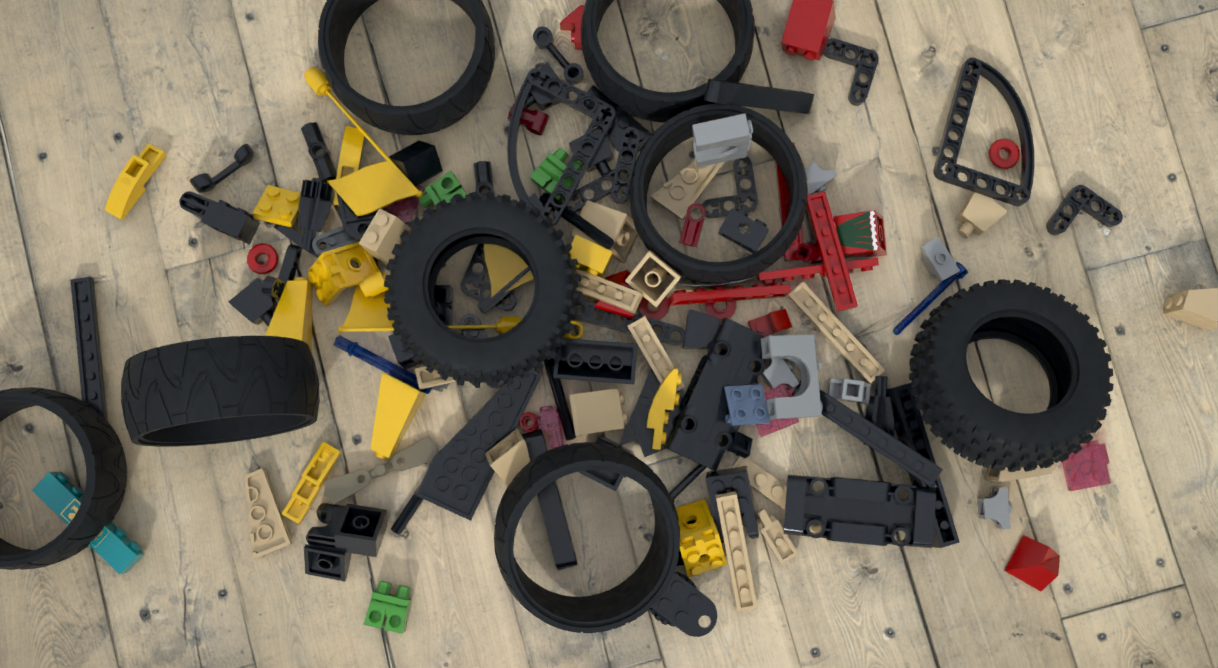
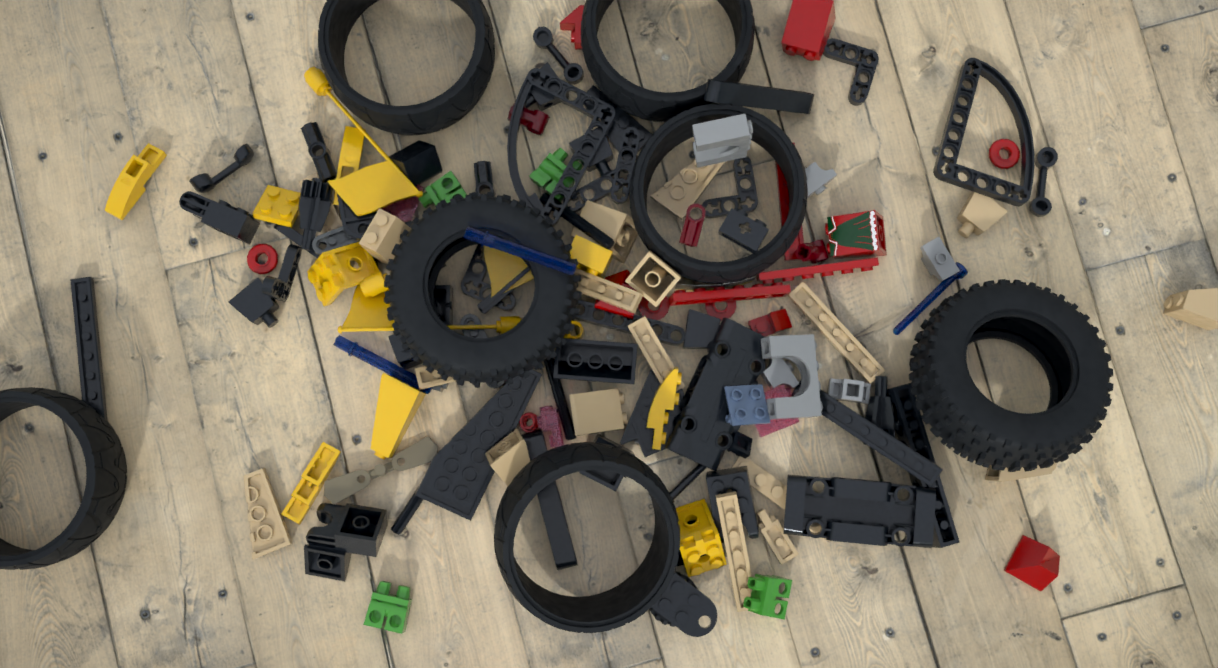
(110, 543): teal brick -> none
(219, 391): black tyre -> none
(294, 312): yellow slope -> none
(493, 241): none -> clear blue axle
(765, 593): none -> bright green hips
(831, 252): red plate -> none
(996, 507): light grey brick -> none
(1040, 205): none -> black piece
(1078, 204): black beam -> none
(1087, 467): clear pink plate -> none

